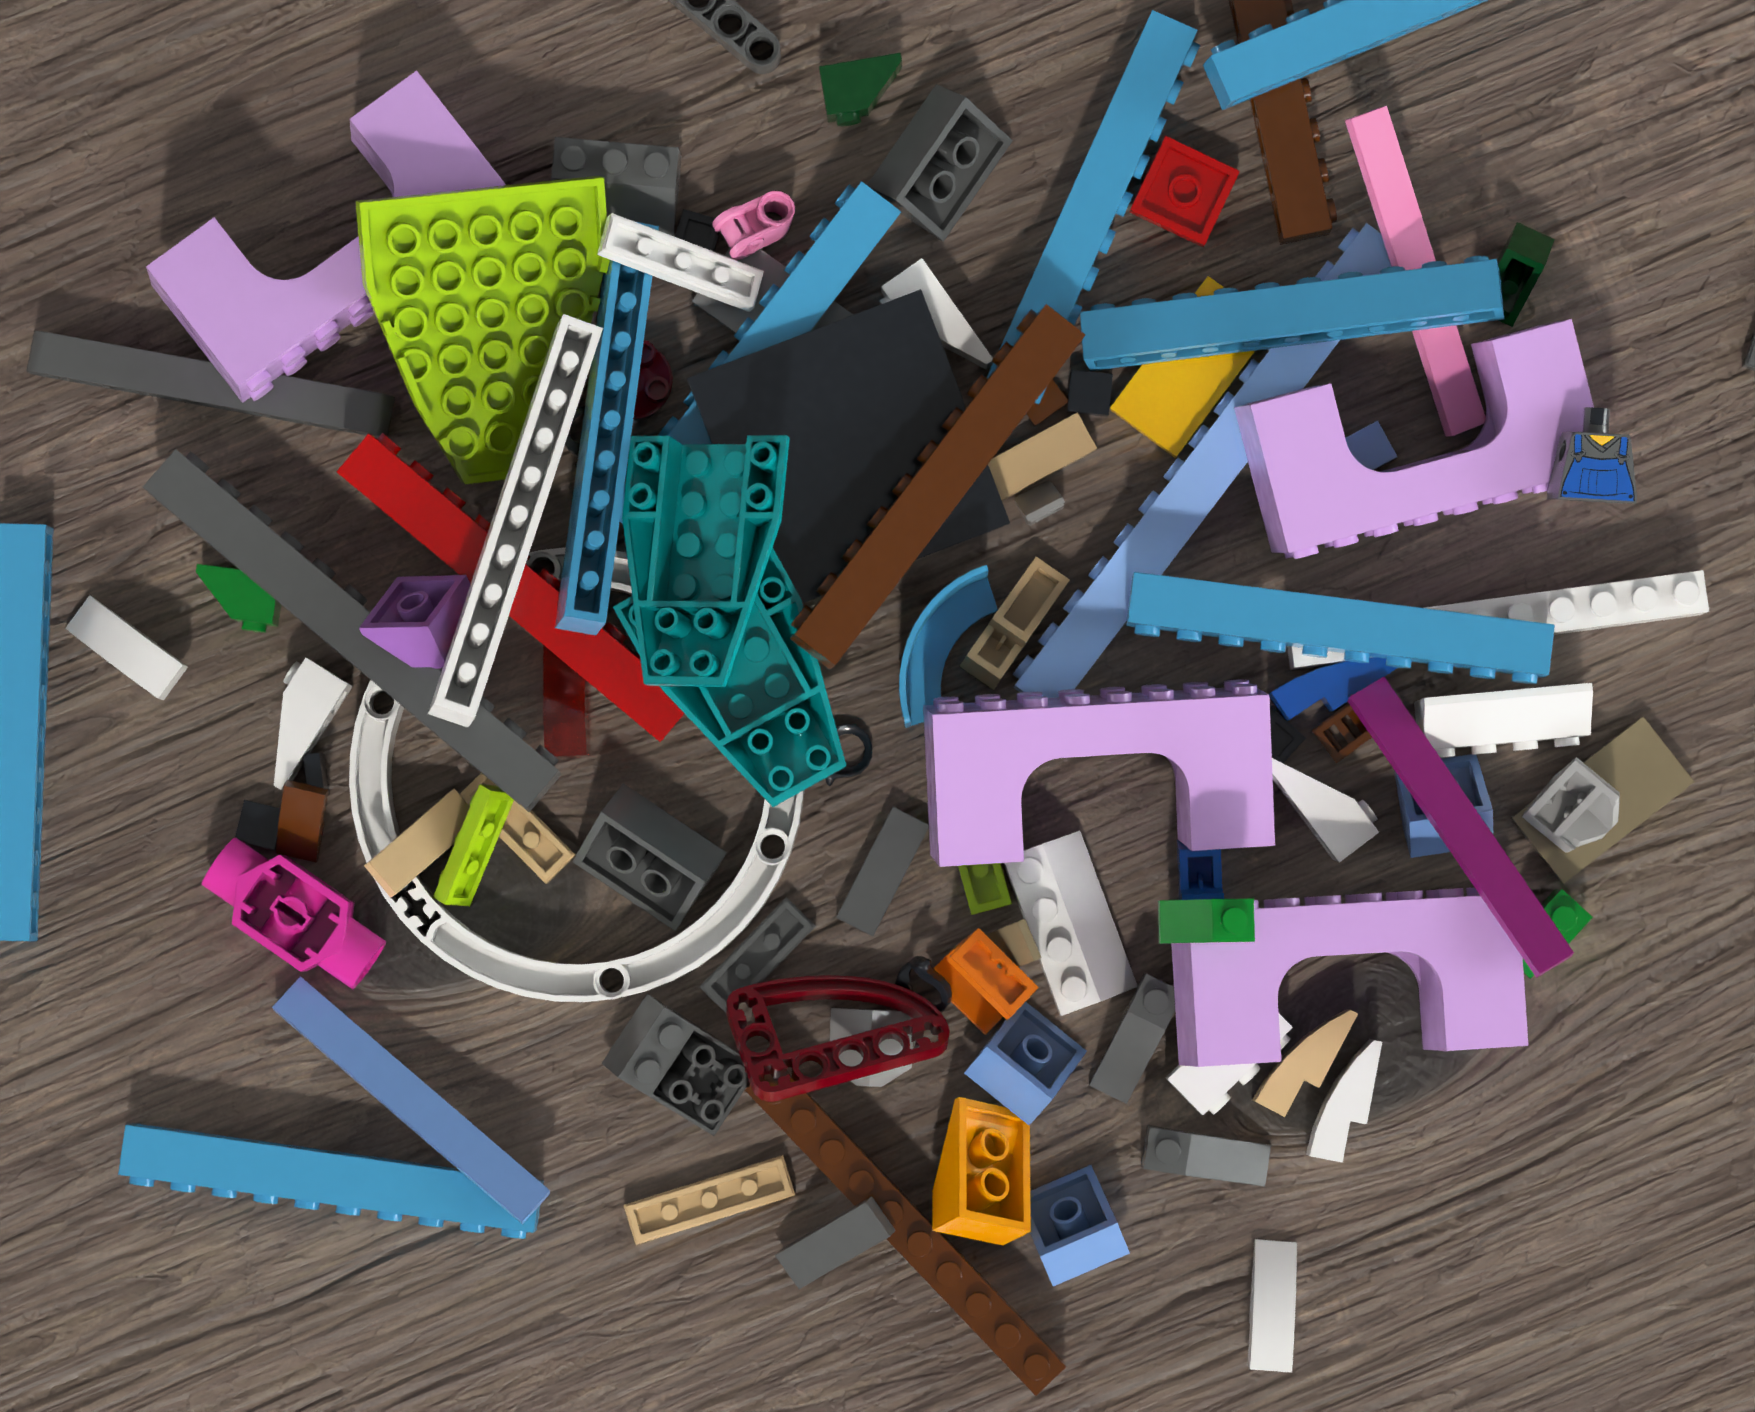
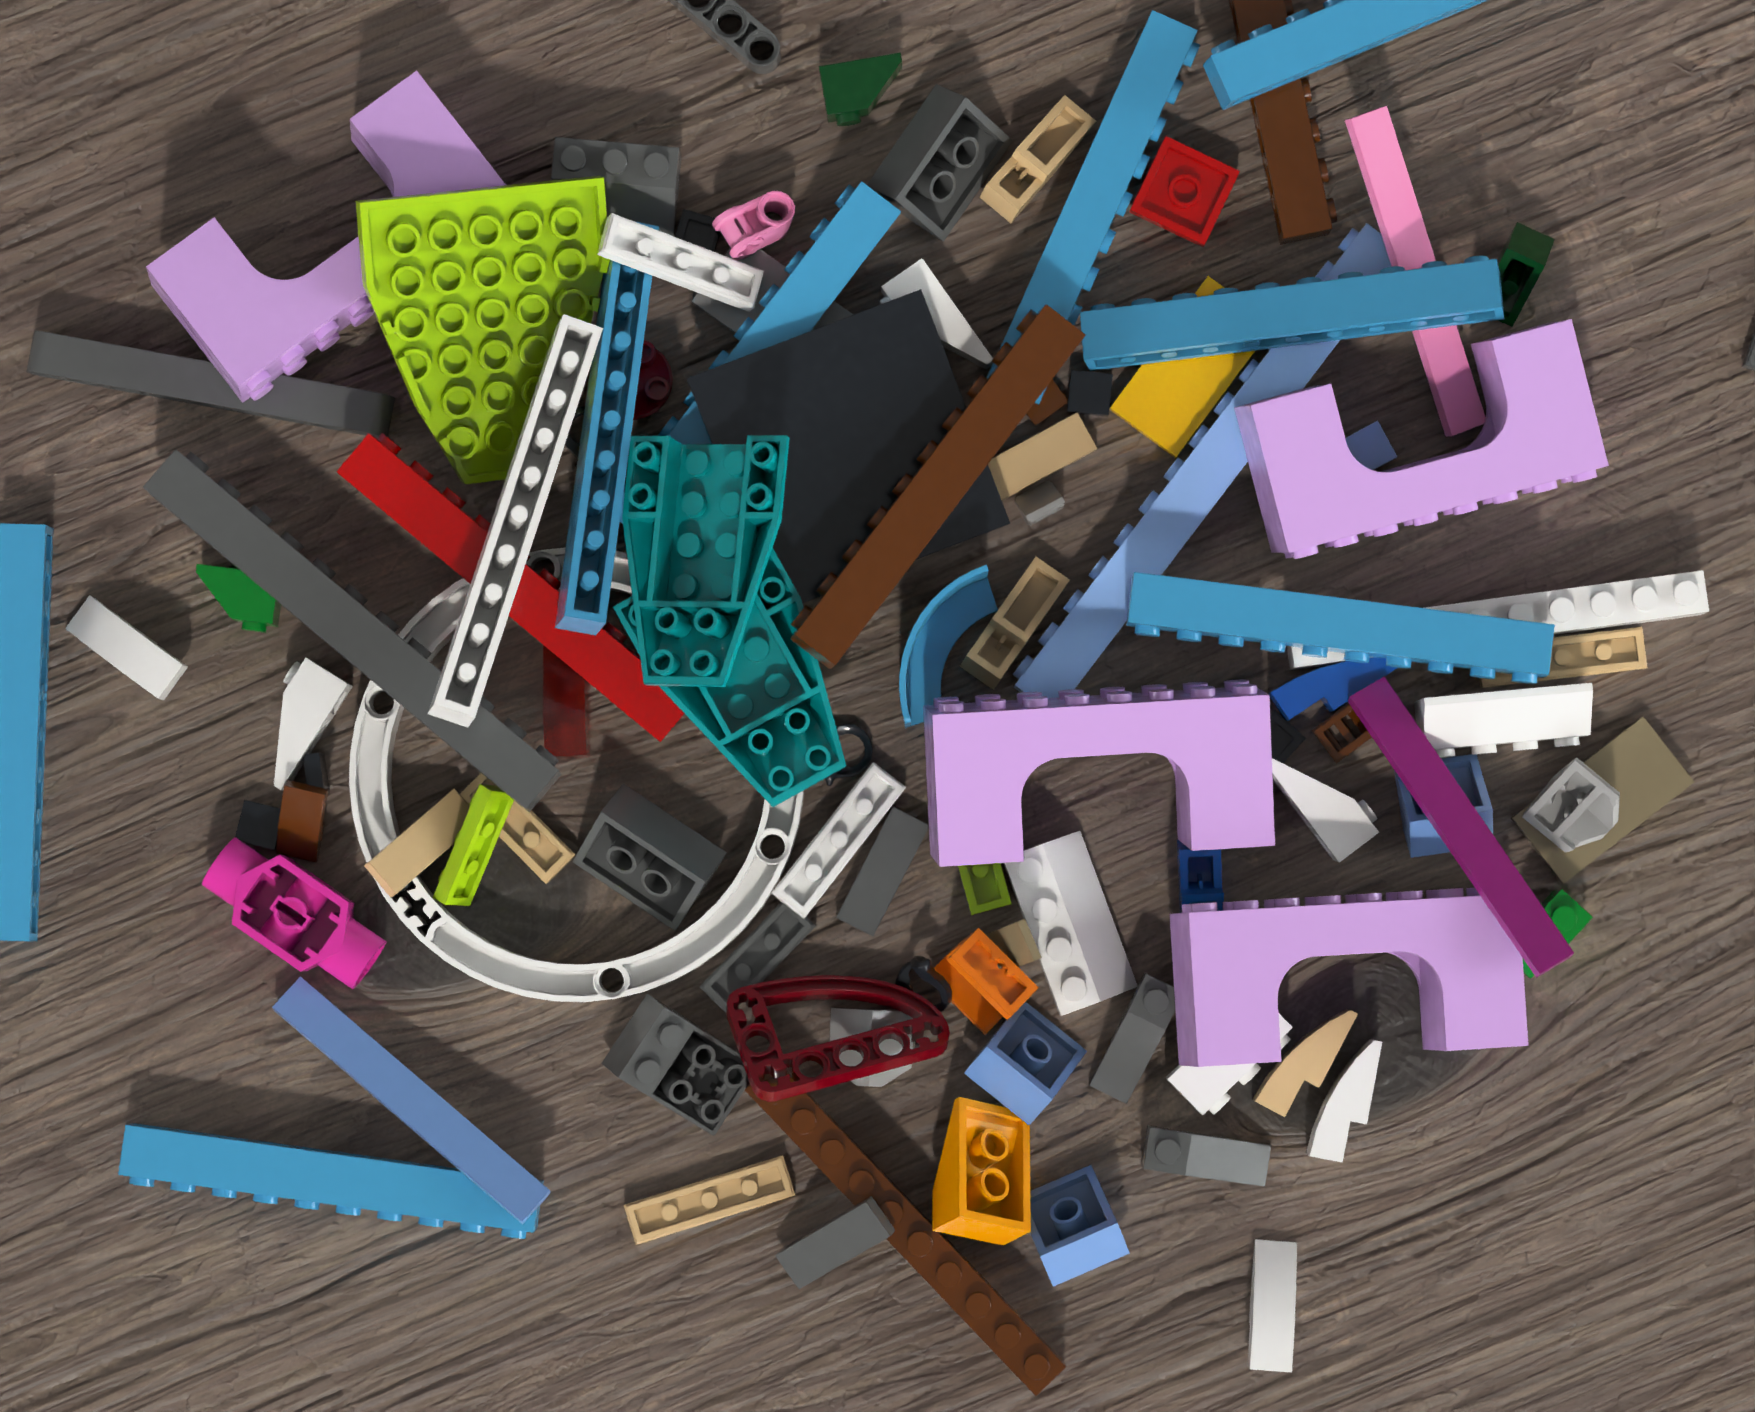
(418, 618): medium lavender slope -> none
(838, 840): none -> white tile
(1037, 159): none -> tan slope
(1206, 921): green slope -> none
(1588, 656): none -> tan tile
(1594, 463): torso -> none

